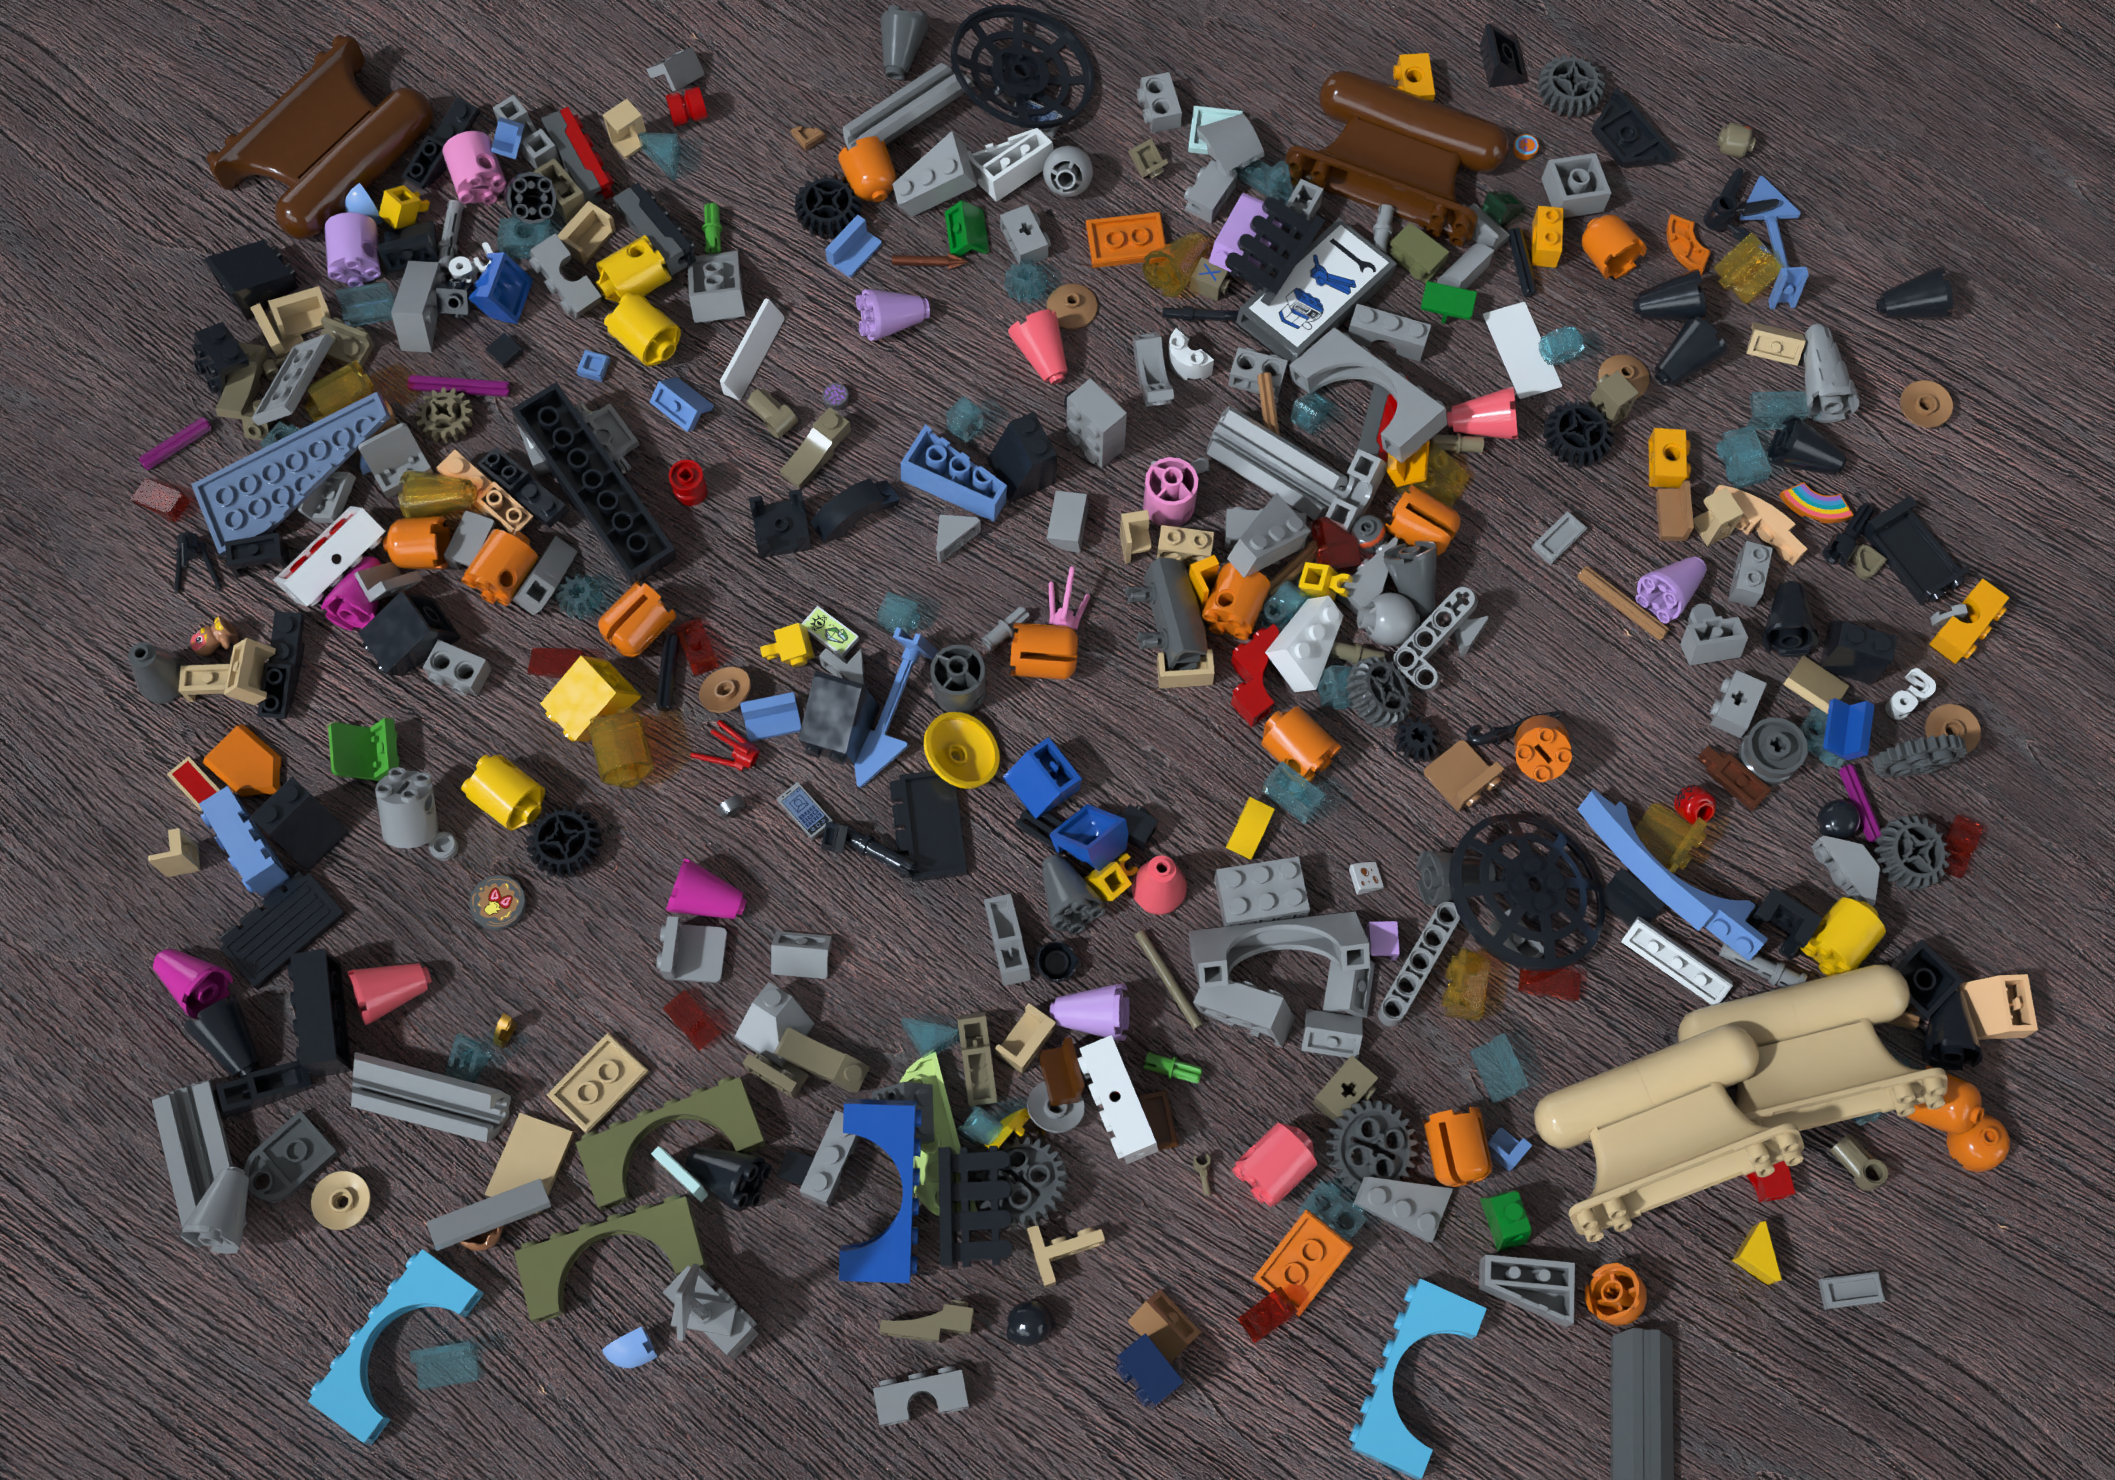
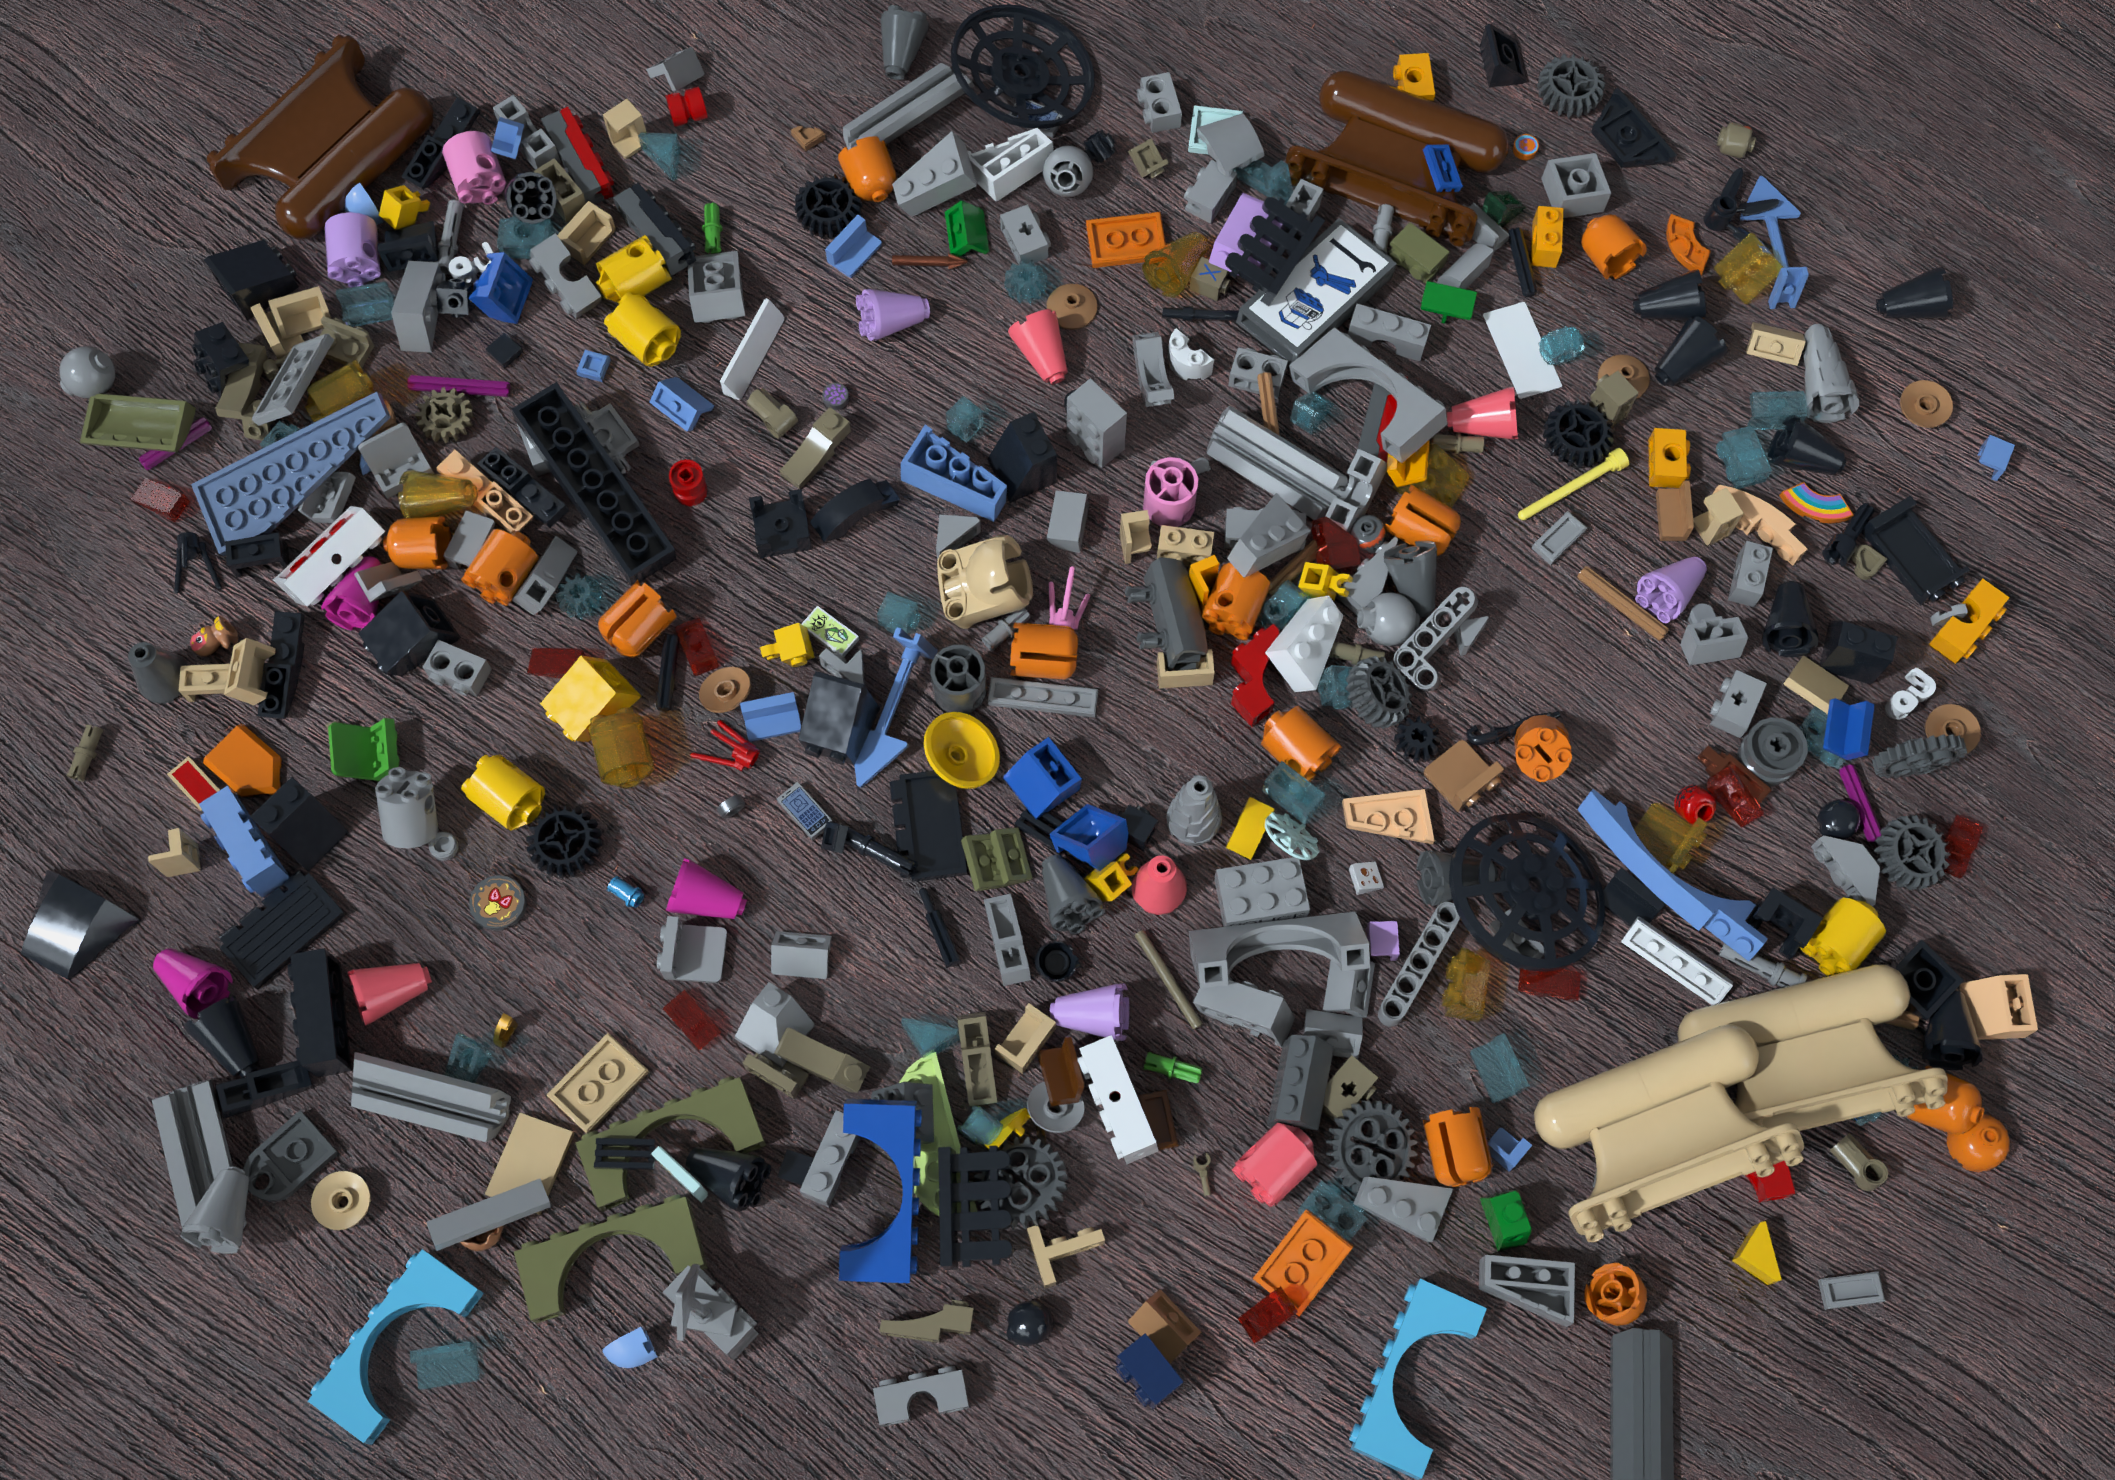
(72, 926): none -> black wedge
(84, 753): none -> dark tan pin
(86, 372): none -> light grey brick
(137, 422): none -> olive slope
(599, 1153): none -> black tile
(631, 895): none -> dark azure pin
(939, 931): none -> black axle
(983, 581): none -> tan piece
(996, 859): none -> olive slope
(1042, 697): none -> light grey tile
(1099, 146): none -> black gear
(1195, 813): none -> light grey cone
(1291, 837): none -> light aqua wheel
(1301, 1082): none -> dark grey slope
(1392, 815): none -> light nougat wing
(1438, 168): none -> blue tile
(1616, 461): none -> light yellow piece
(1734, 796): none -> clear red slope
(1996, 455): none -> medium blue panel

